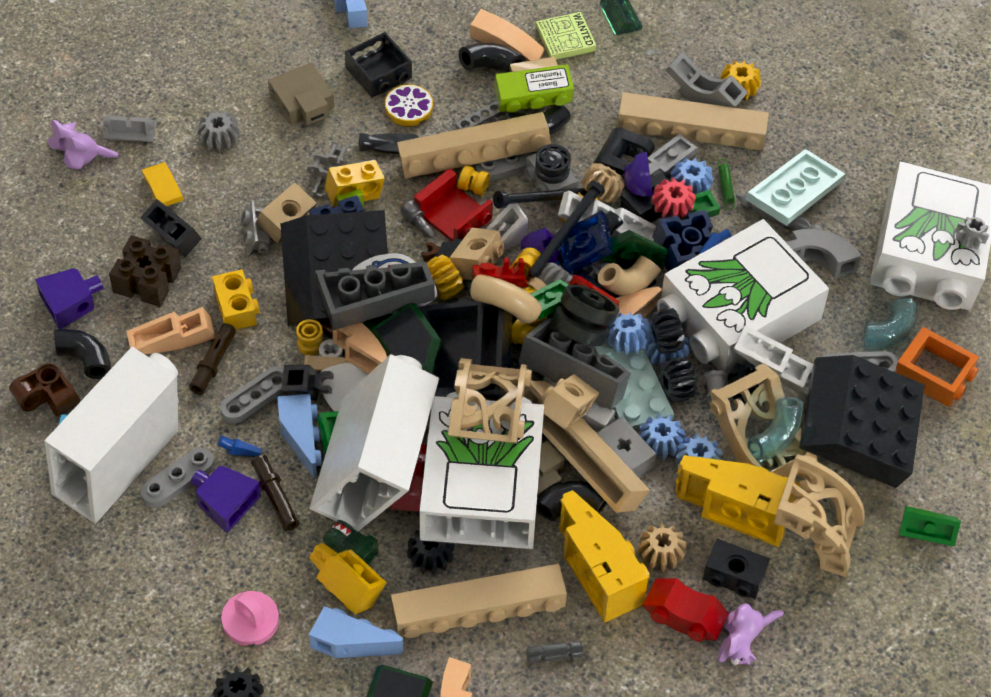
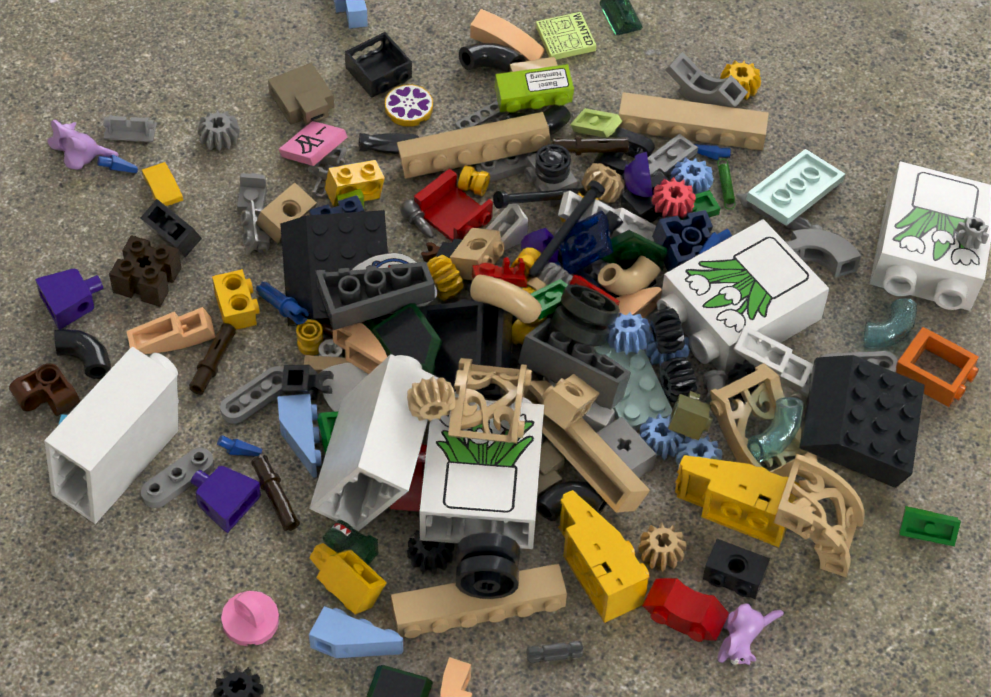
(116, 164): none -> blue bar
(252, 188): none -> light grey bracket
(286, 305): none -> blue axle
(313, 143): none -> bright pink tile
(431, 399): none -> tan gear
(487, 565): none -> black wheel
(593, 145): none -> dark brown pin
(596, 123): none -> yellowish green plate
(690, 416): none -> olive brick
(713, 151): none -> blue bar

